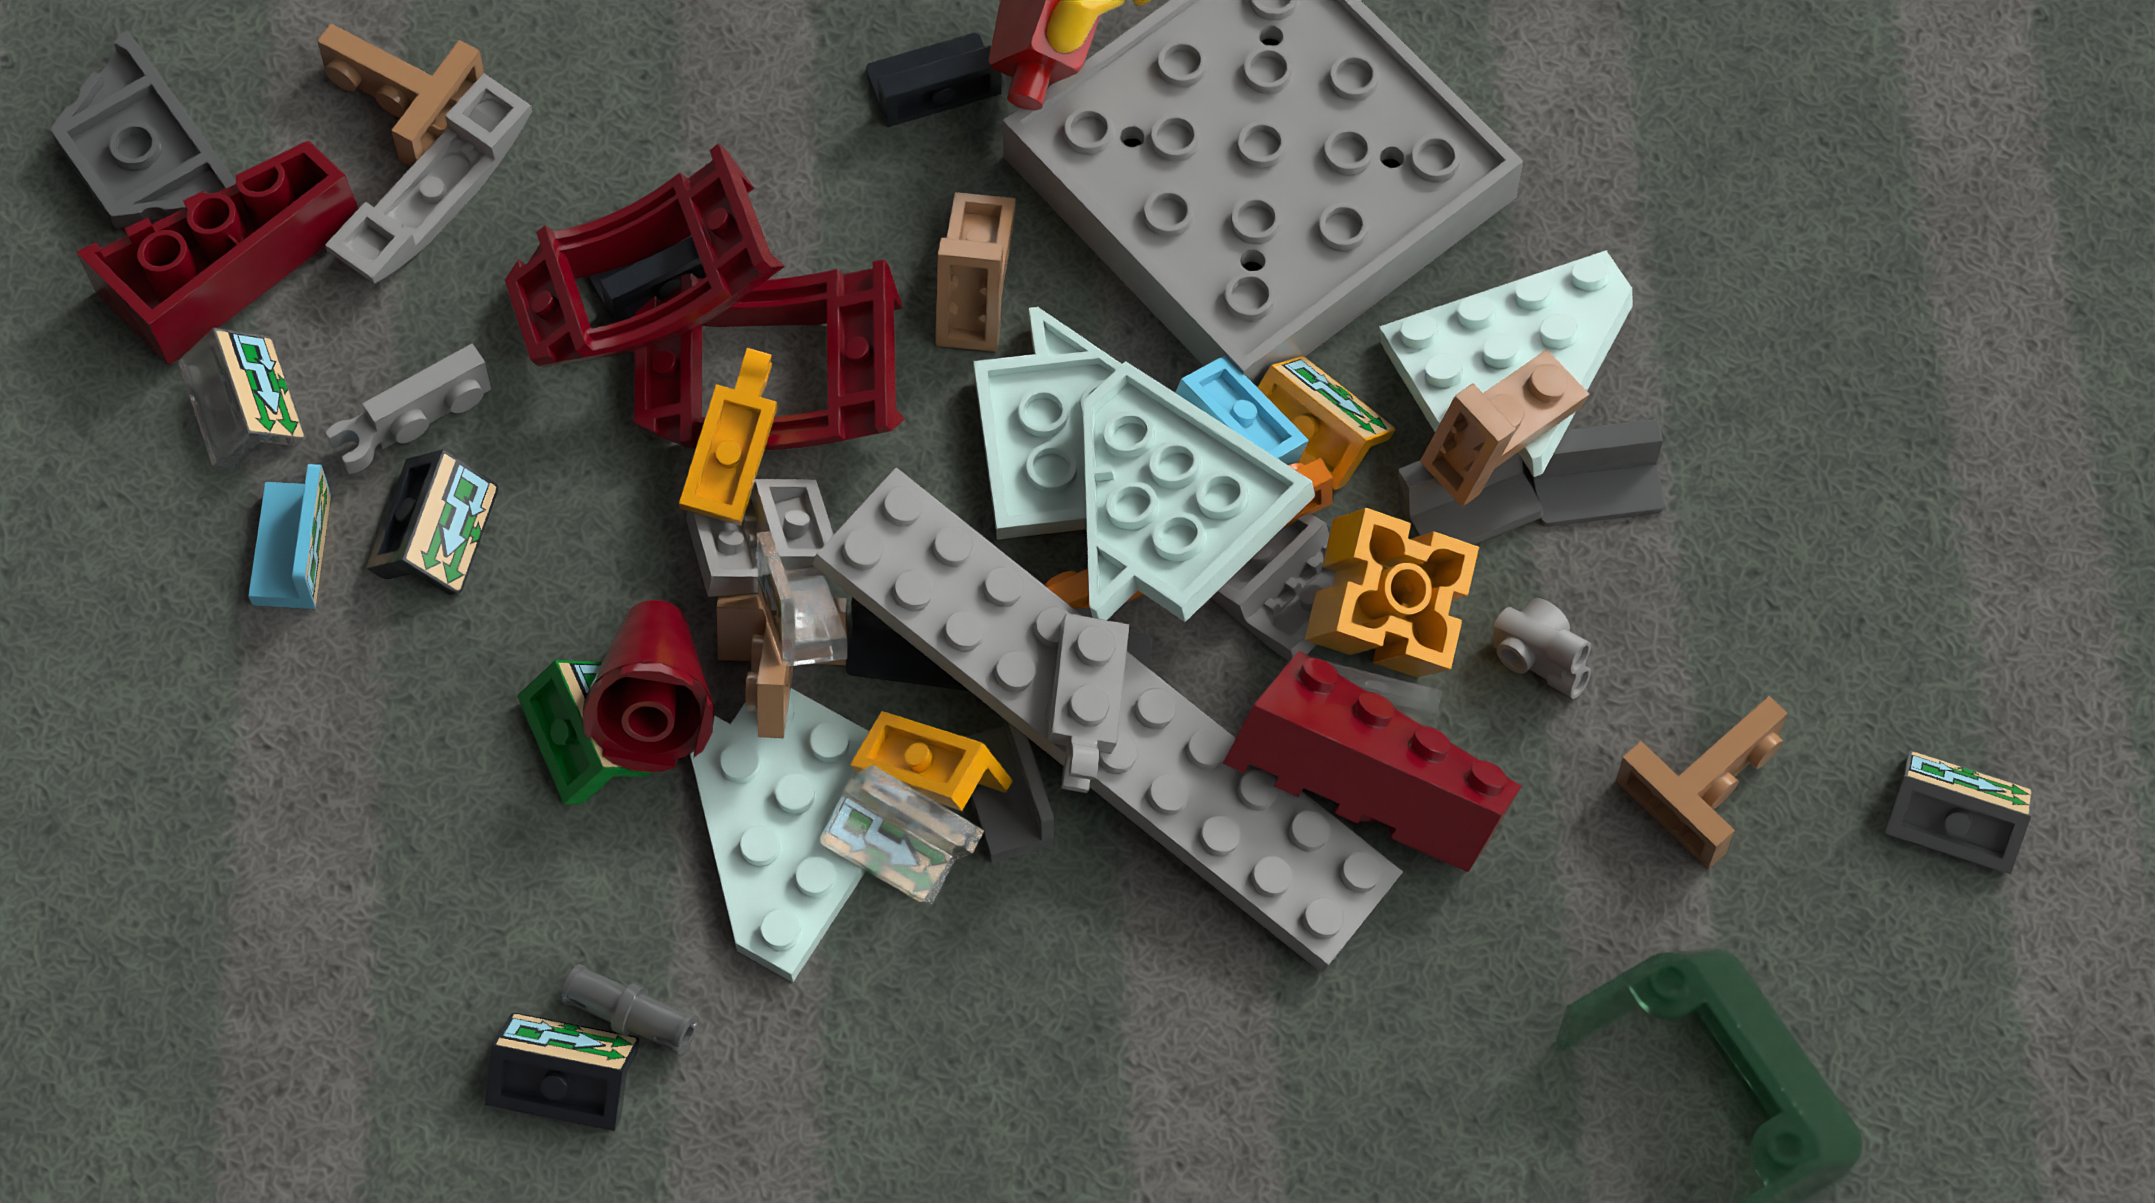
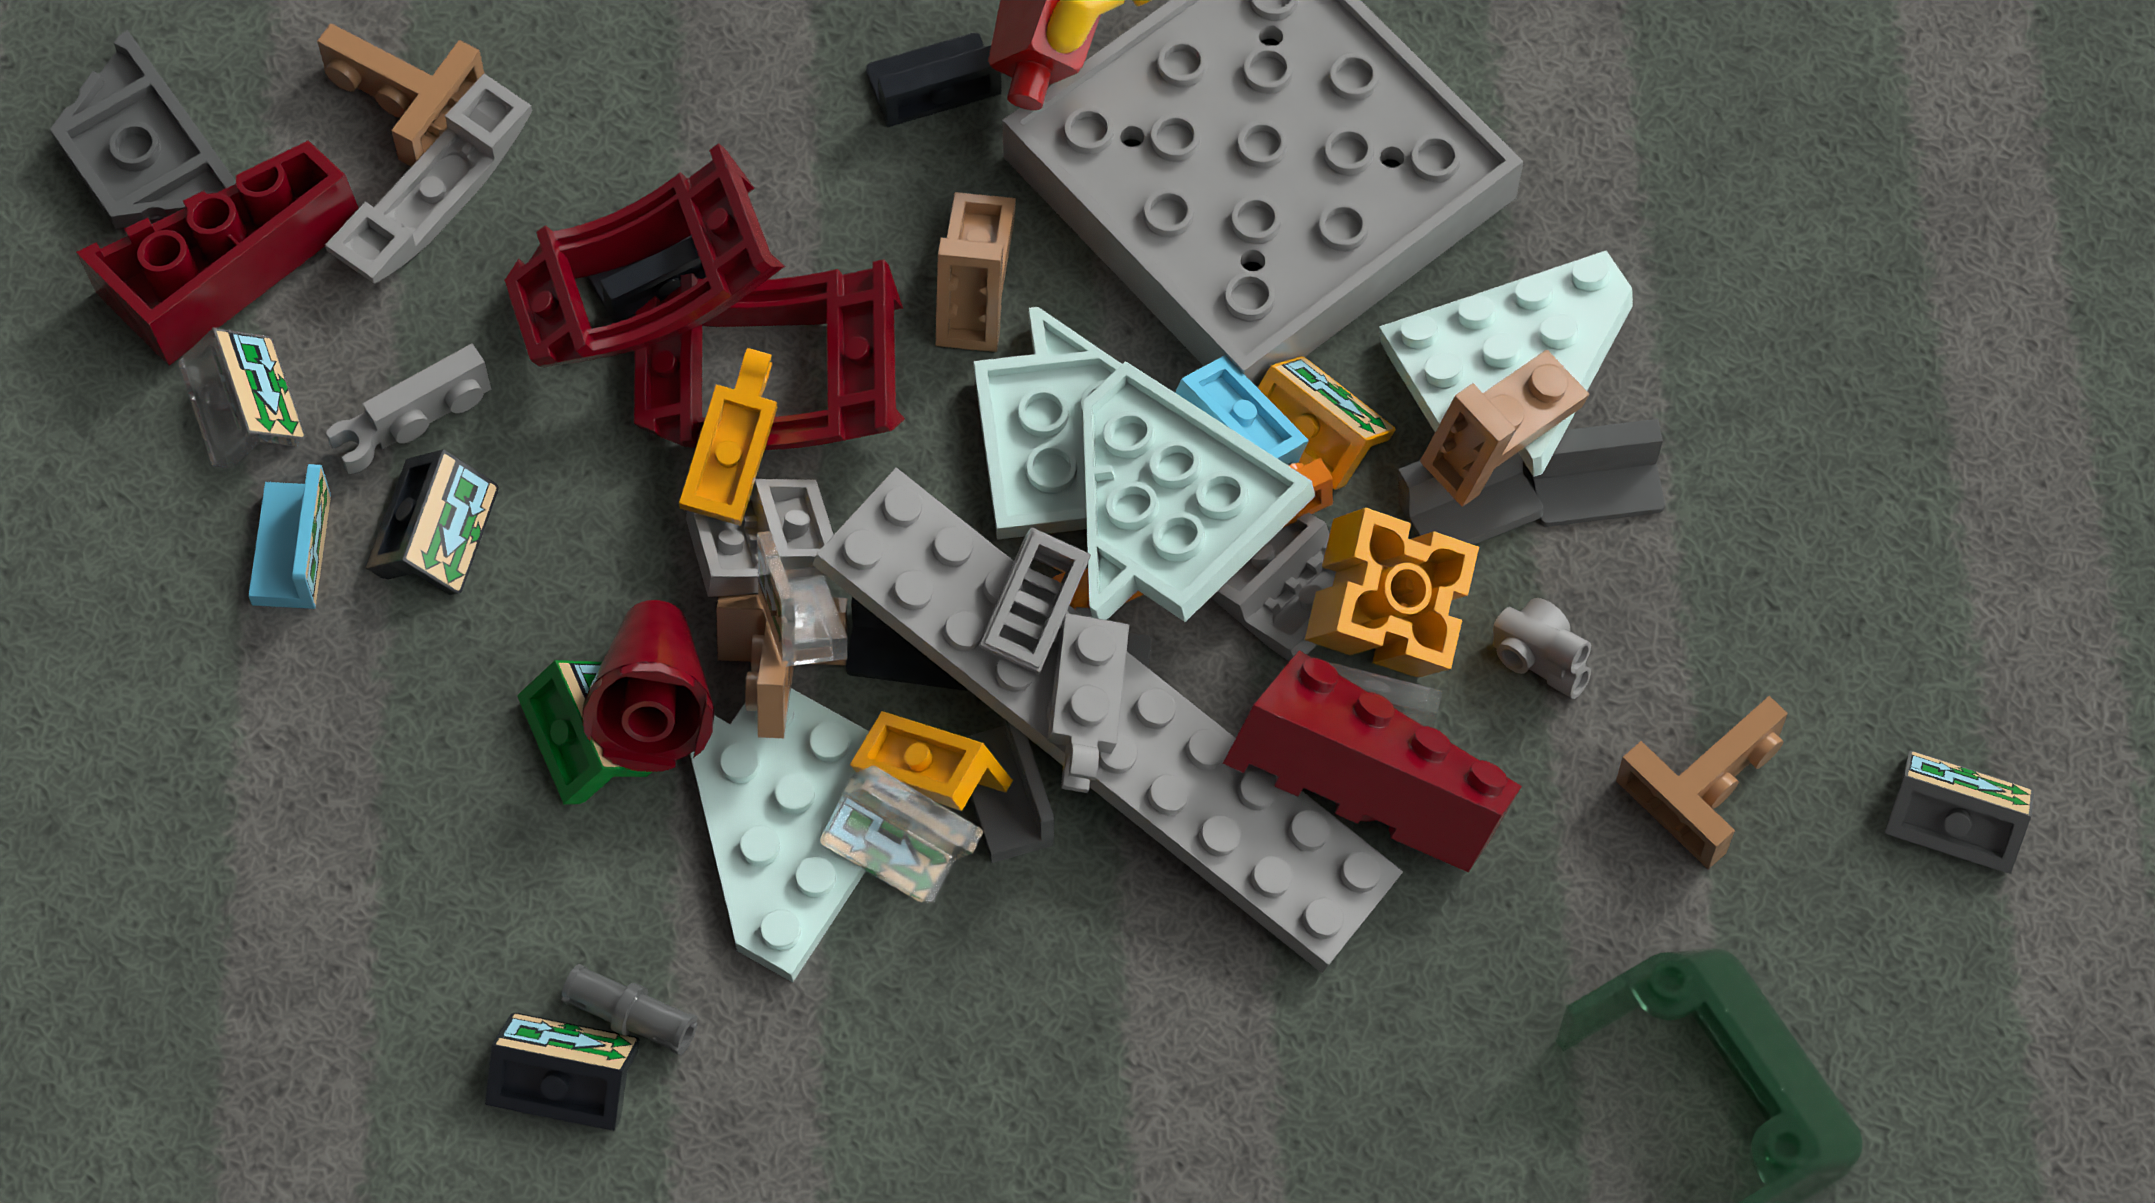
(1056, 555): none -> light grey slope

